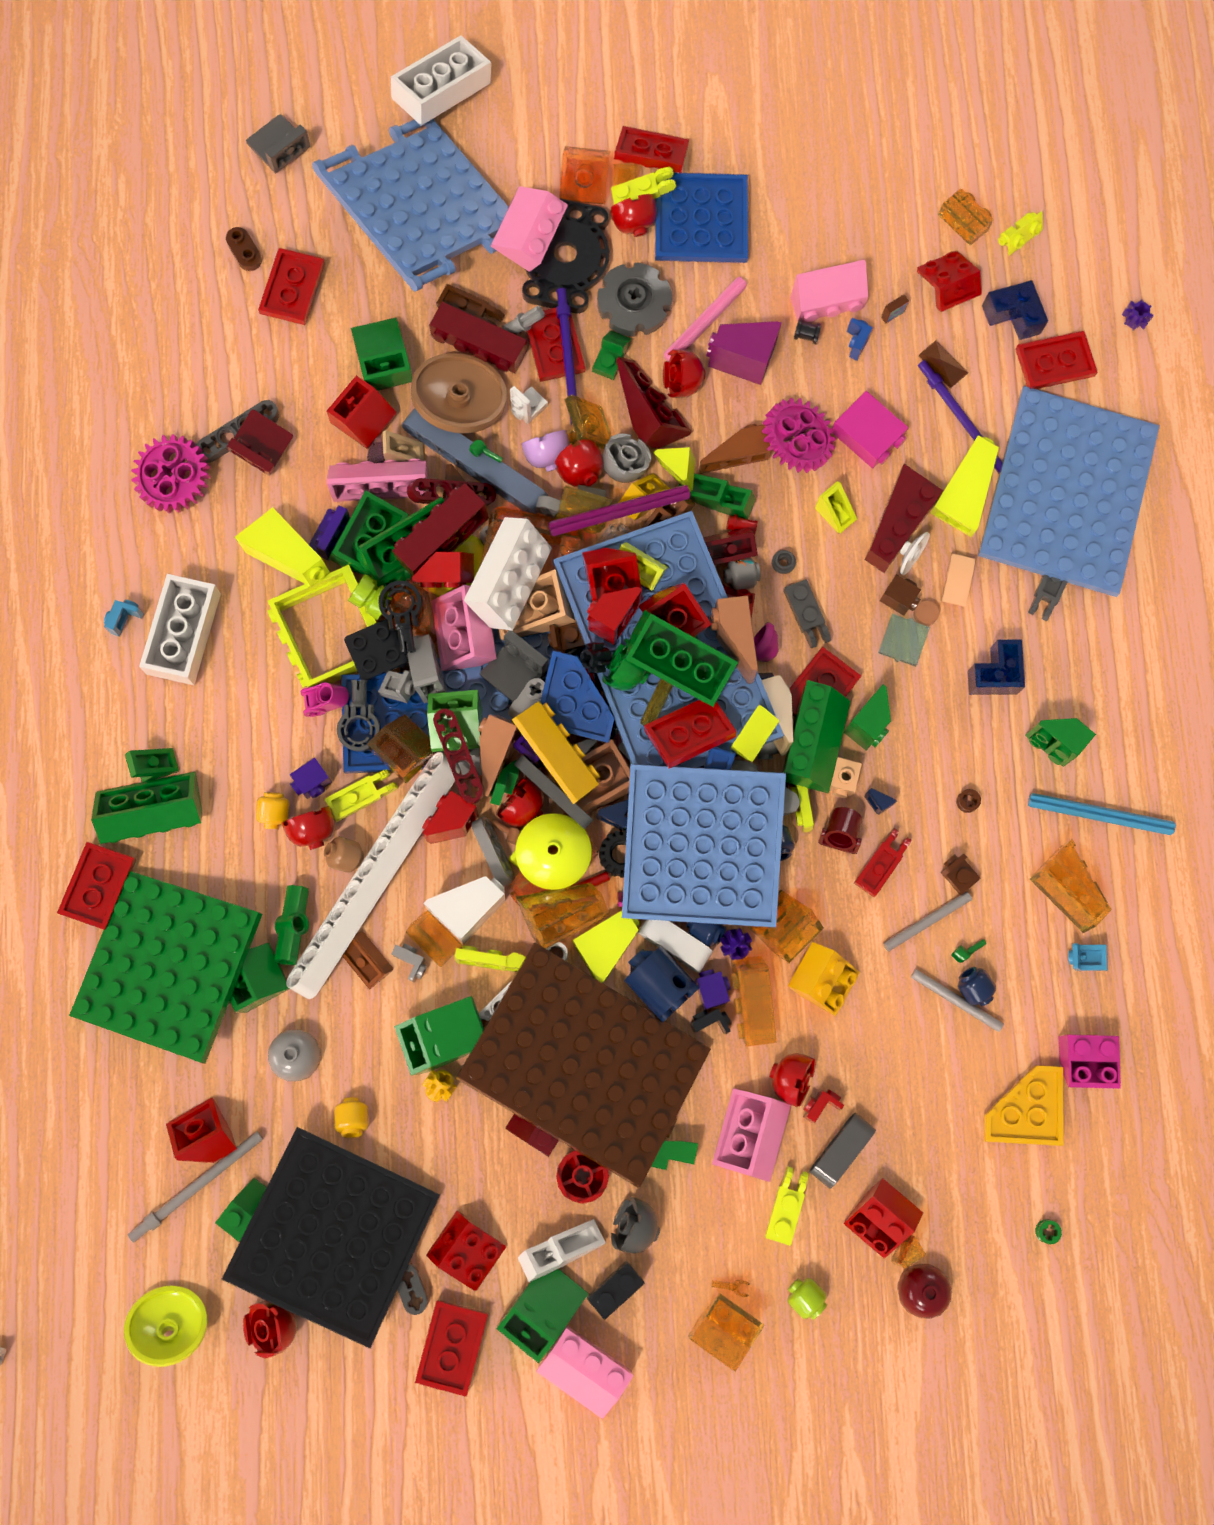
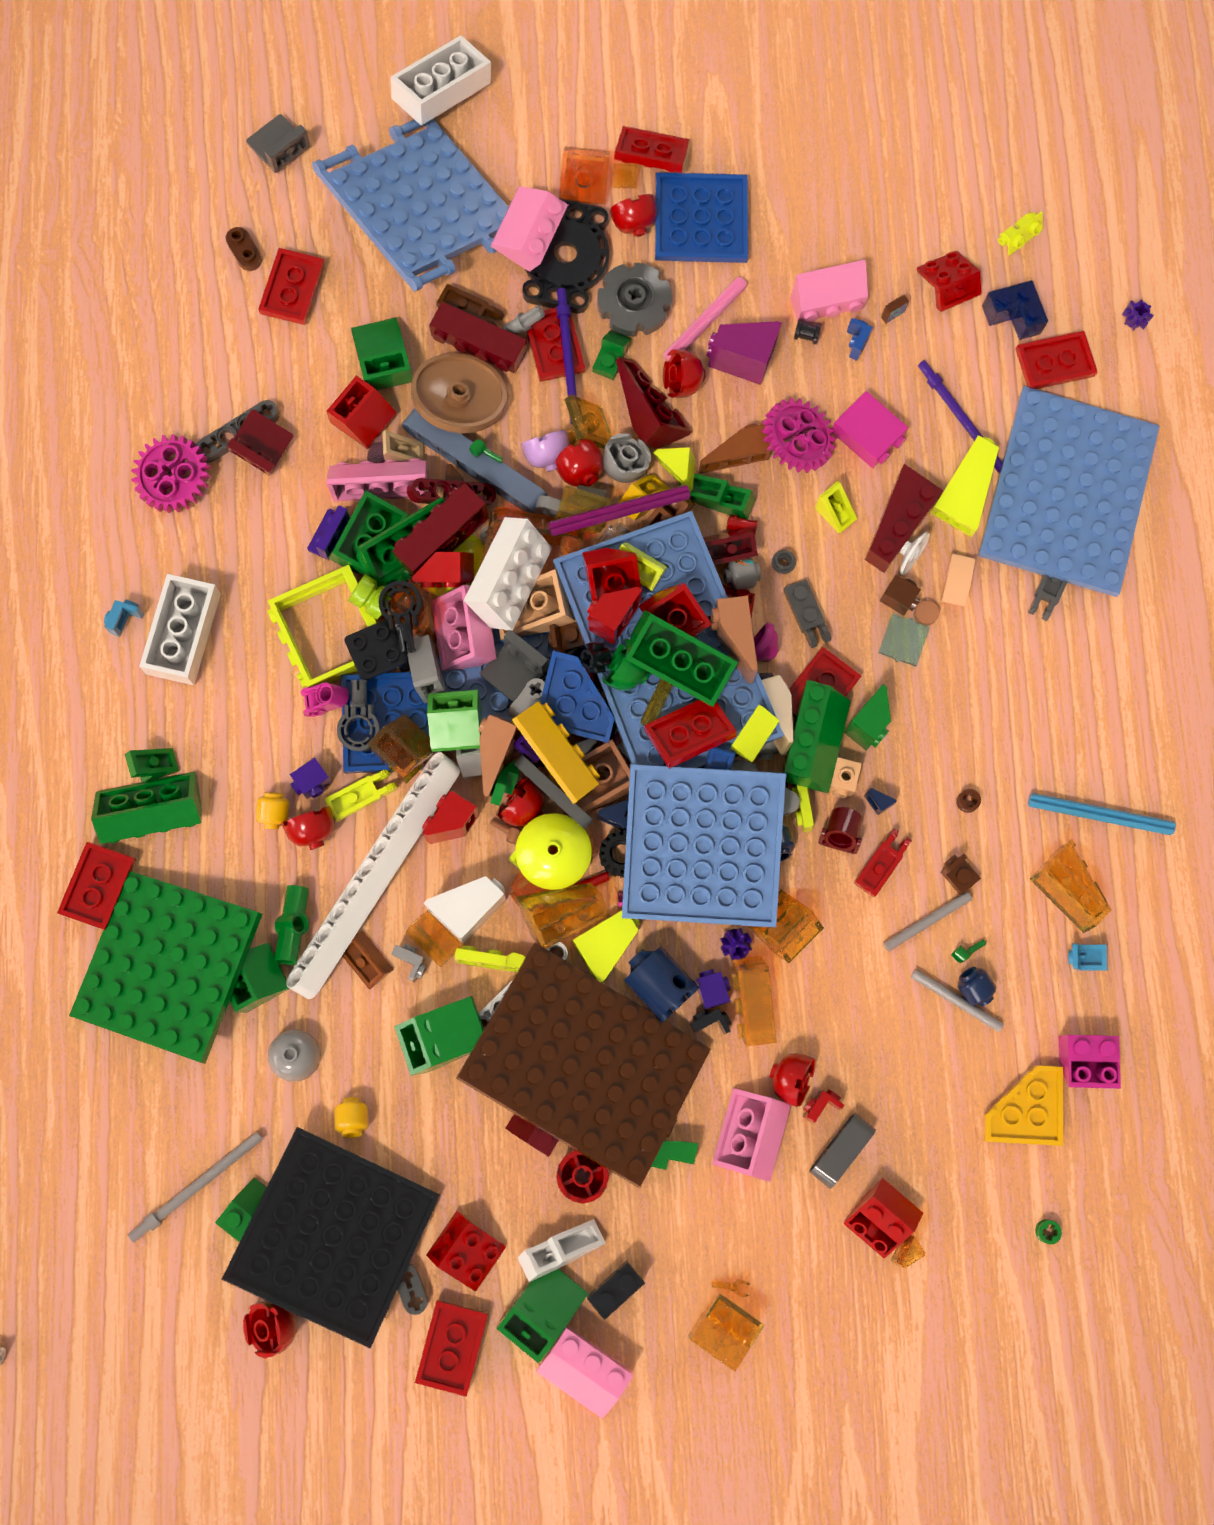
(162, 1311): neon yellow dish -> none
(201, 1134): red slope -> none
(282, 548): neon yellow slope -> none
(343, 854): medium nougat head -> none
(397, 686): light grey bracket -> none
(439, 1085): yellow gear -> none
(455, 757): dark red beam -> none
(493, 851): light grey beam -> none
(526, 405): white bracket -> none
(636, 1226): dark grey cylinder -> none
(645, 185): neon yellow hinge -> none
(677, 943): white beam -> none
(706, 932): dark blue head -> none
(786, 1209): neon yellow hinge -> none
(807, 1298): lime head -> none
(824, 978): yellow slope -> none
(924, 1291): dark red cylinder -> none
(943, 363): reddish brown slope -> none
(966, 216): clear yellow brick -> none
(1004, 672): clear blue brick -> none
(1060, 739): green slope -> none

